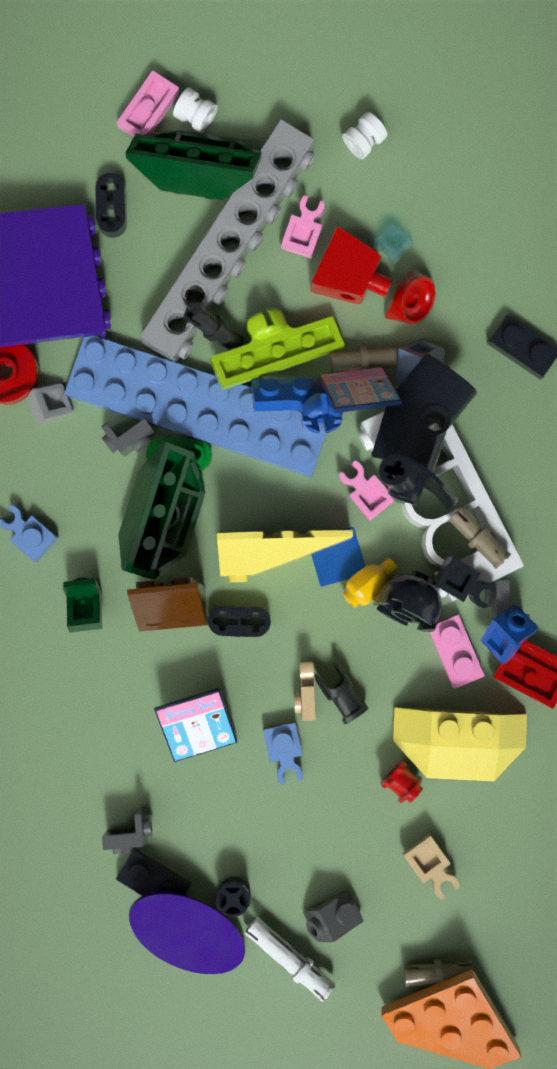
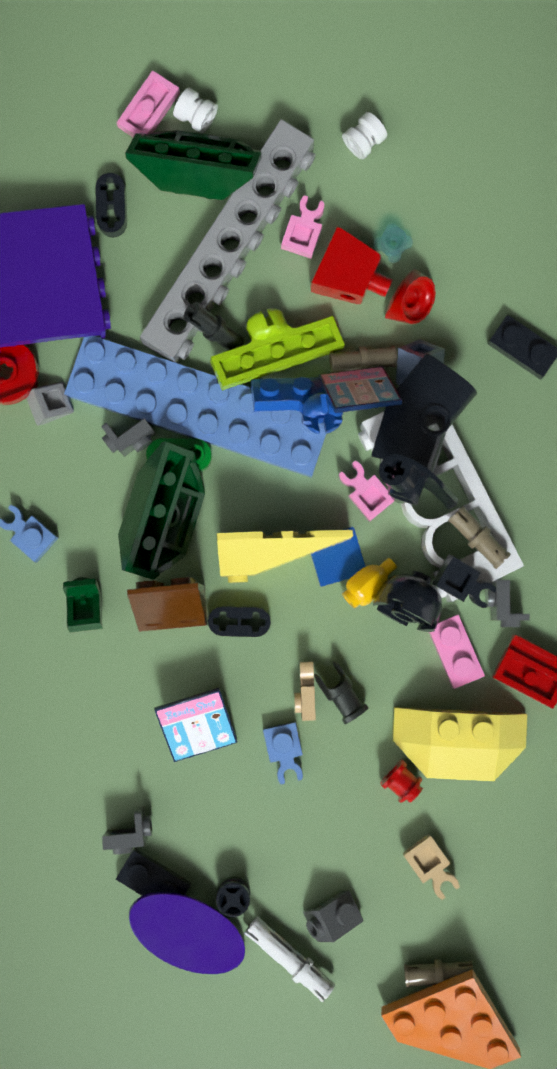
(508, 633): blue bracket -> none

